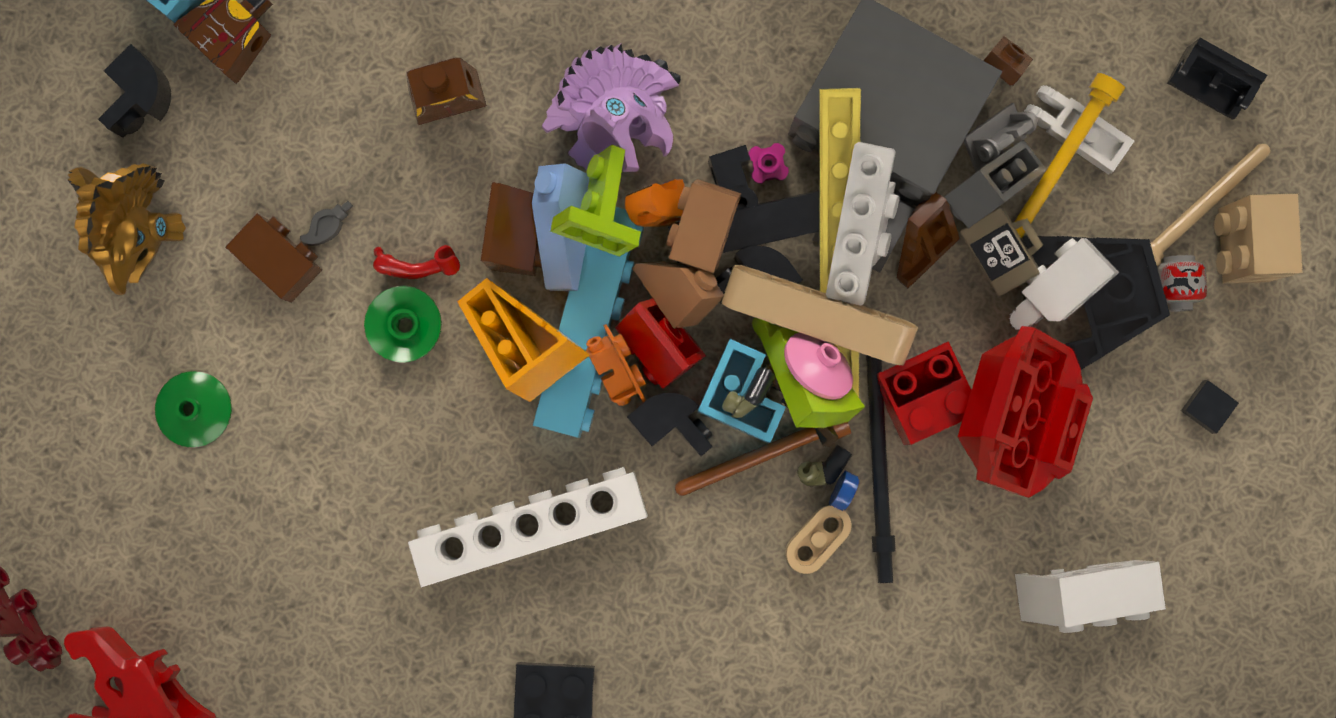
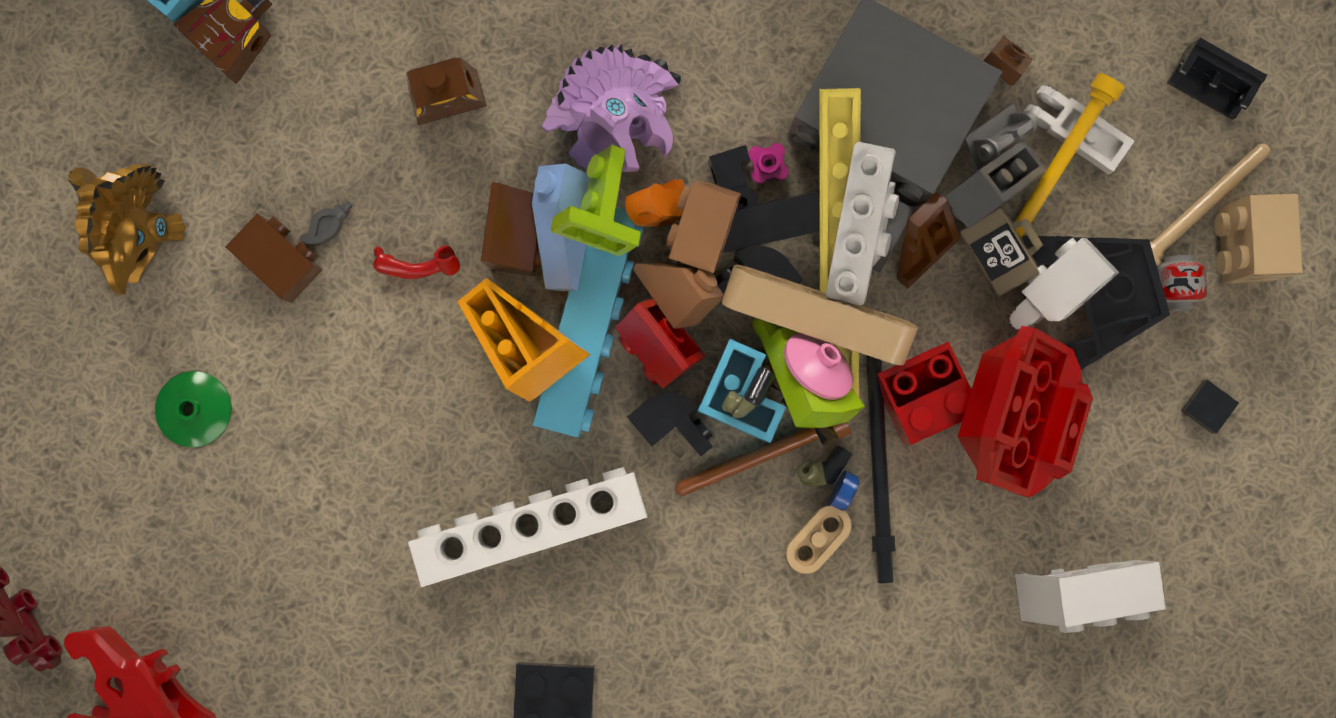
(145, 92): black brick -> none
(383, 323): green dish -> none
(610, 354): orange hinge -> none

